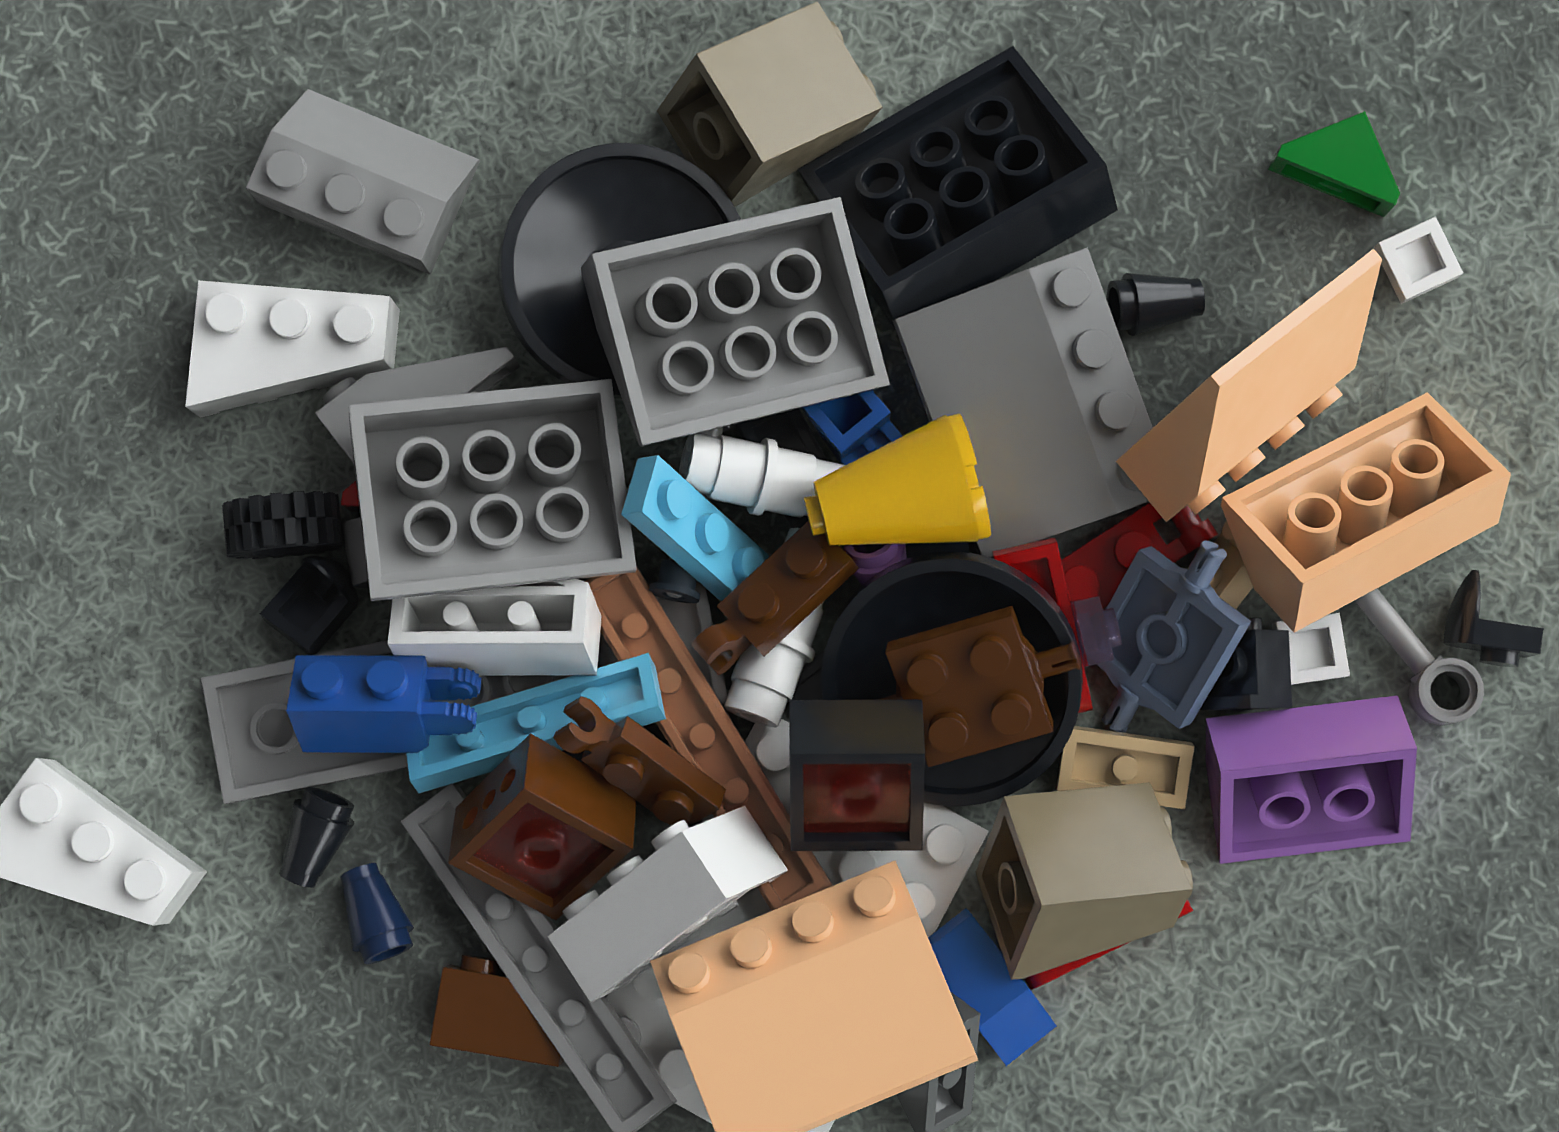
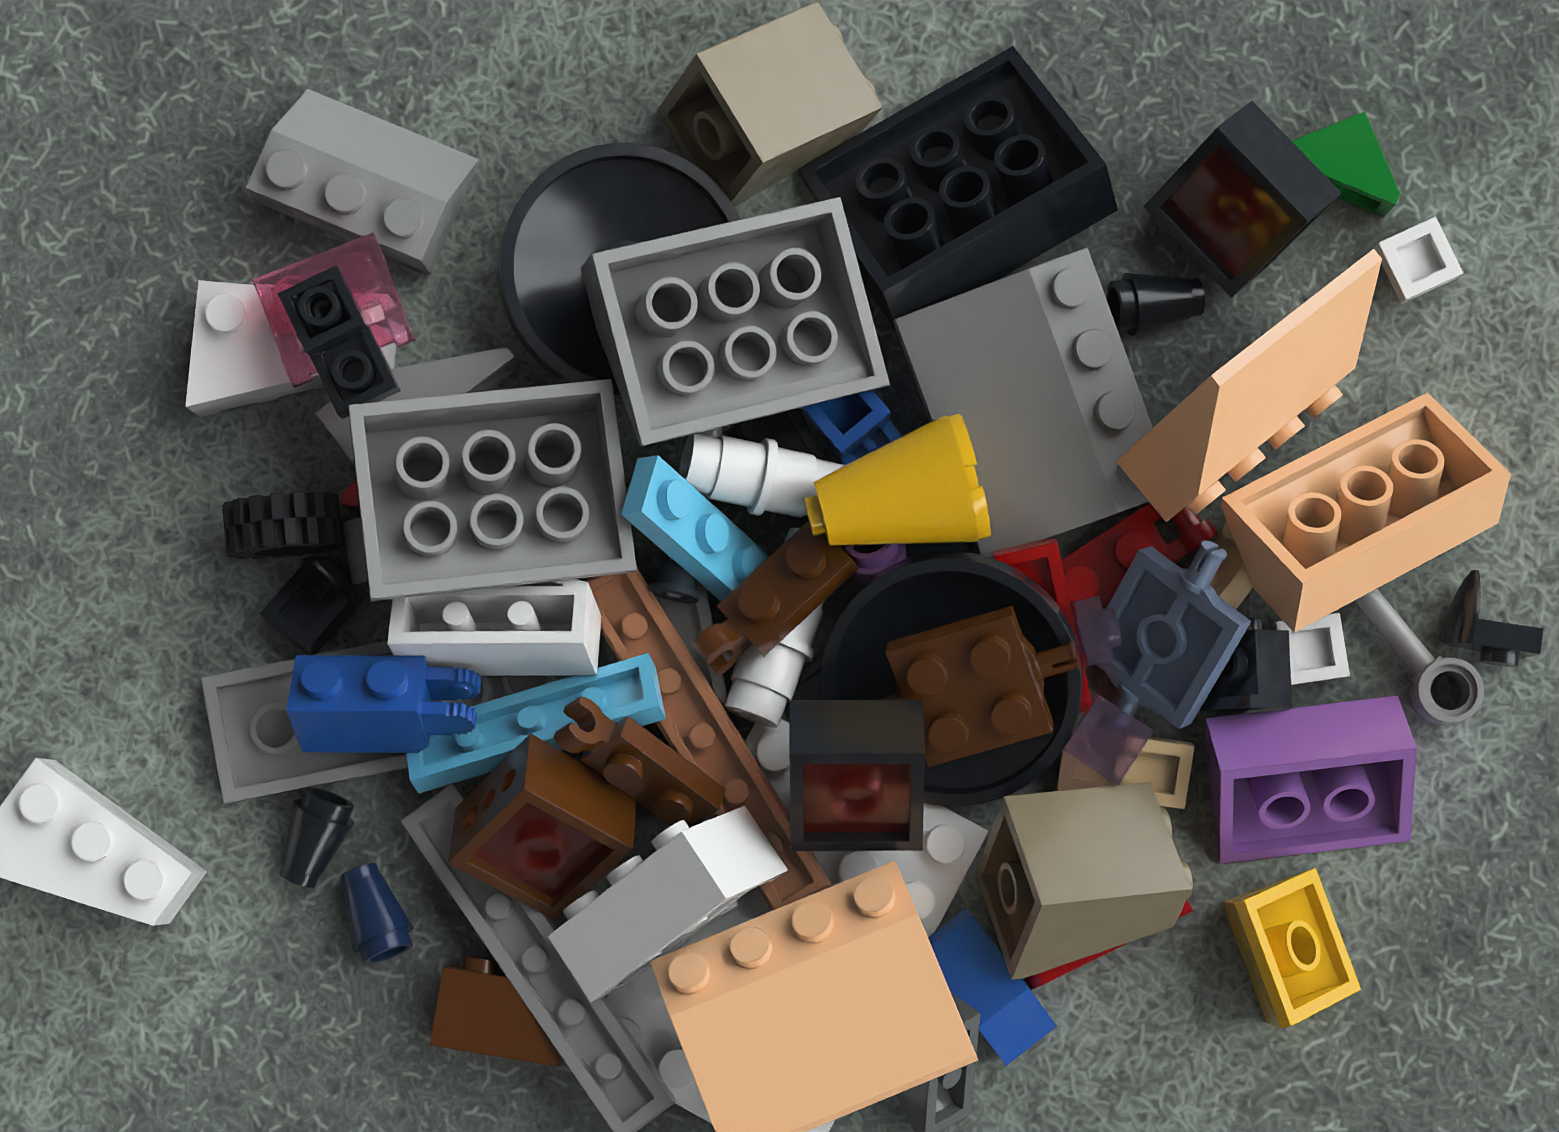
(339, 340): none -> black slope
(370, 282): none -> clear pink plate
(1107, 739): none -> clear purple plate
(1241, 198): none -> piece
(1291, 948): none -> yellow slope

